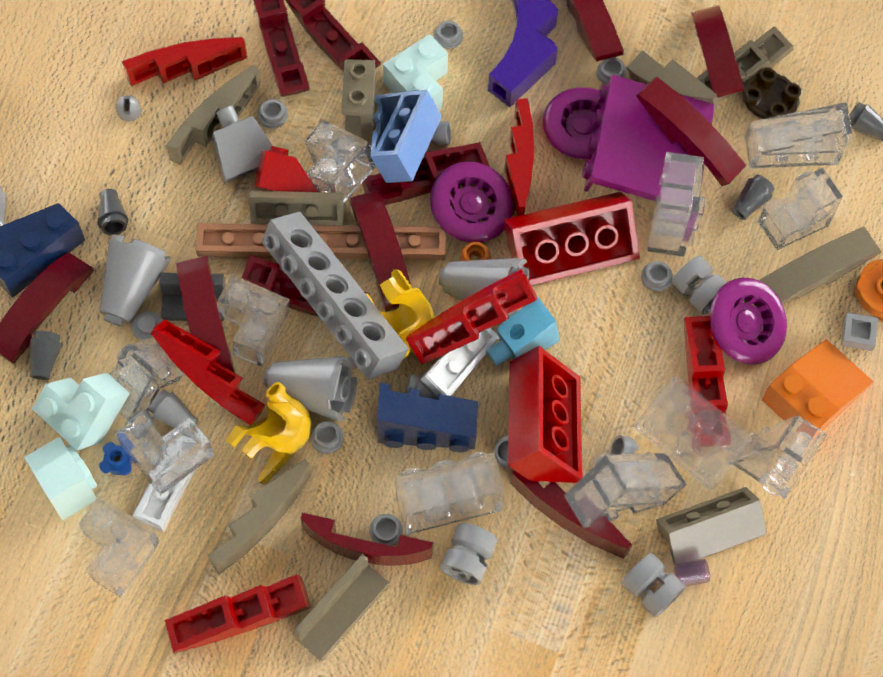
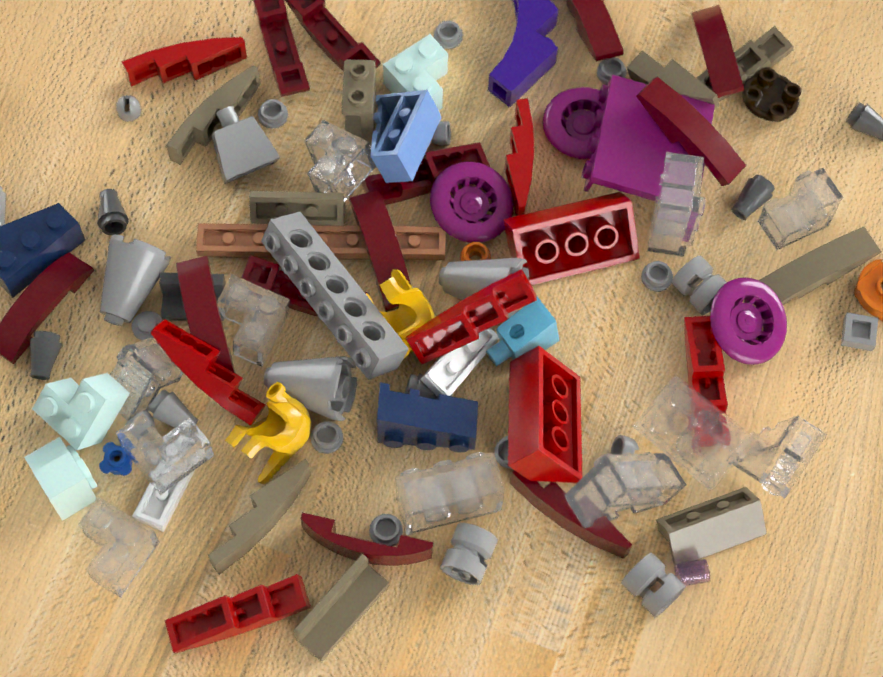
(281, 172): red slope -> none
(800, 138): clear wedge -> none
(817, 386): orange slope -> none

